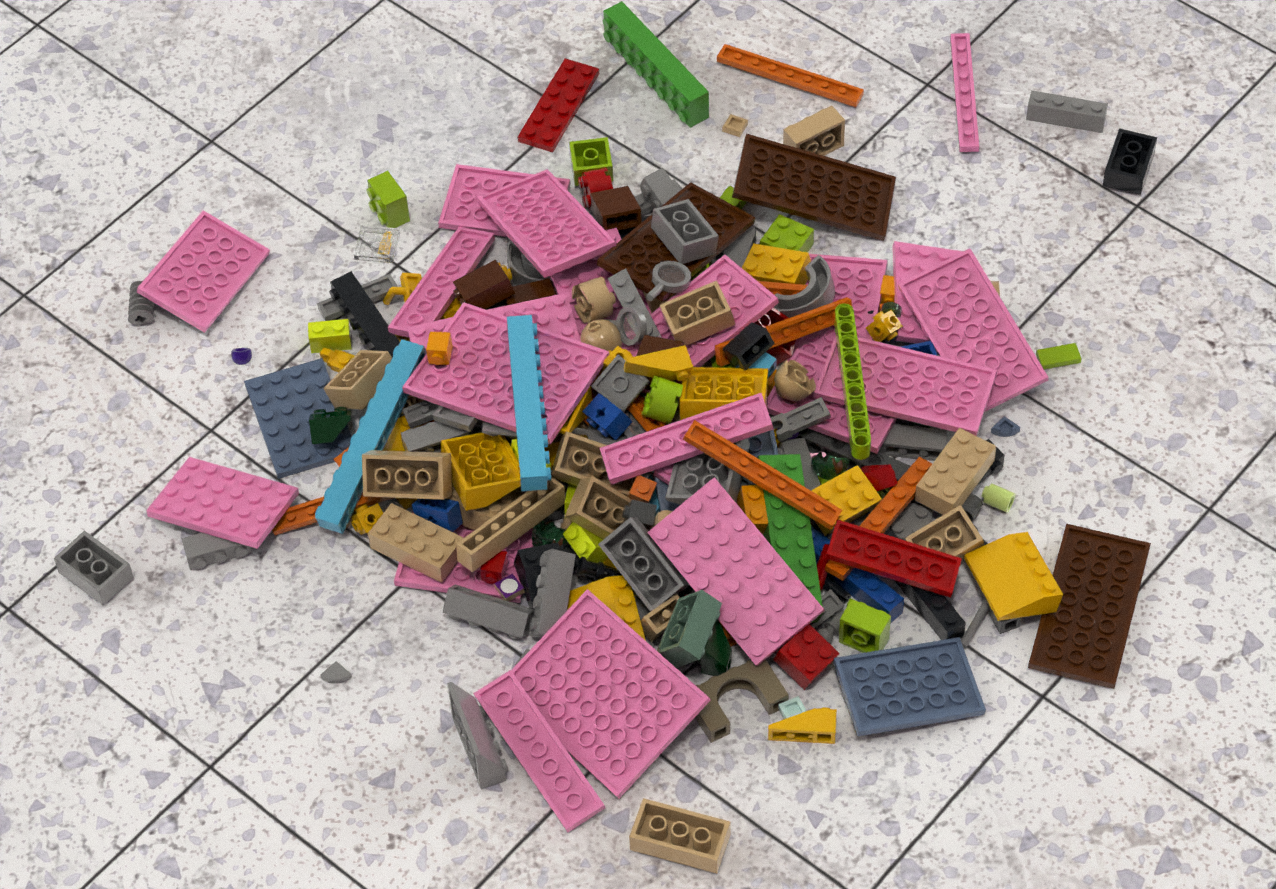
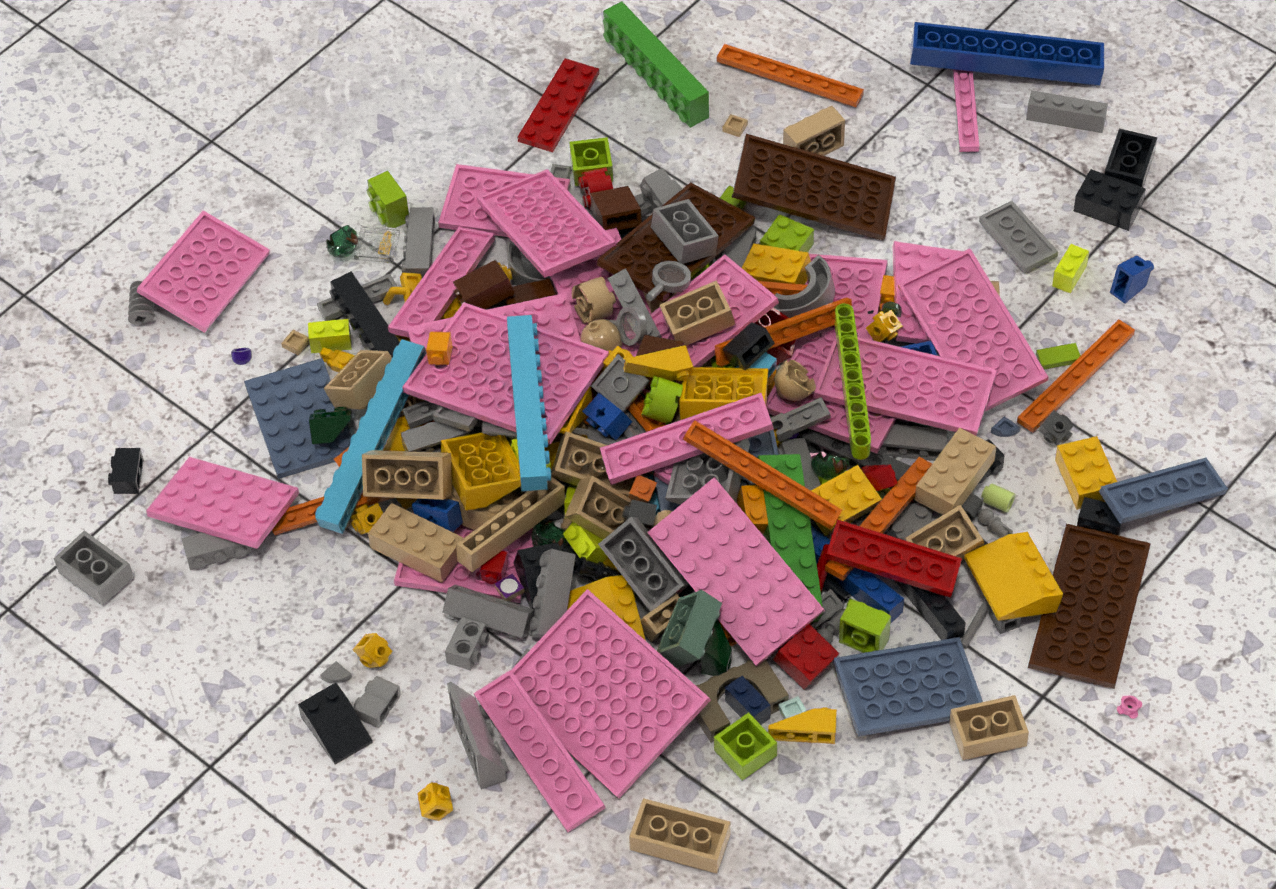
(126, 470): none -> black brick
(295, 342): none -> tan tile
(334, 723): none -> black slope
(342, 242): none -> clear green hair
(372, 650): none -> yellow brick
(377, 701): none -> light grey brick
(419, 240): none -> light grey brick
(435, 801): none -> yellow brick
(463, 642): none -> light grey brick
(561, 171): none -> light grey tile
(745, 698): none -> dark blue brick
(745, 746): none -> lime brick
(988, 727): none -> tan brick
(994, 524): none -> light grey pin
(1007, 53): none -> blue brick
(1018, 236): none -> light grey plate
(1056, 428): none -> dark grey brick
(1070, 268): none -> neon yellow brick
(1075, 375): none -> orange plate
(1084, 469): none -> yellow brick
(1098, 517): none -> black brick
(1109, 199): none -> black brick
(1131, 278): none -> blue torso
(1132, 702): none -> bright pink plate
(1163, 490): none -> sand blue plate

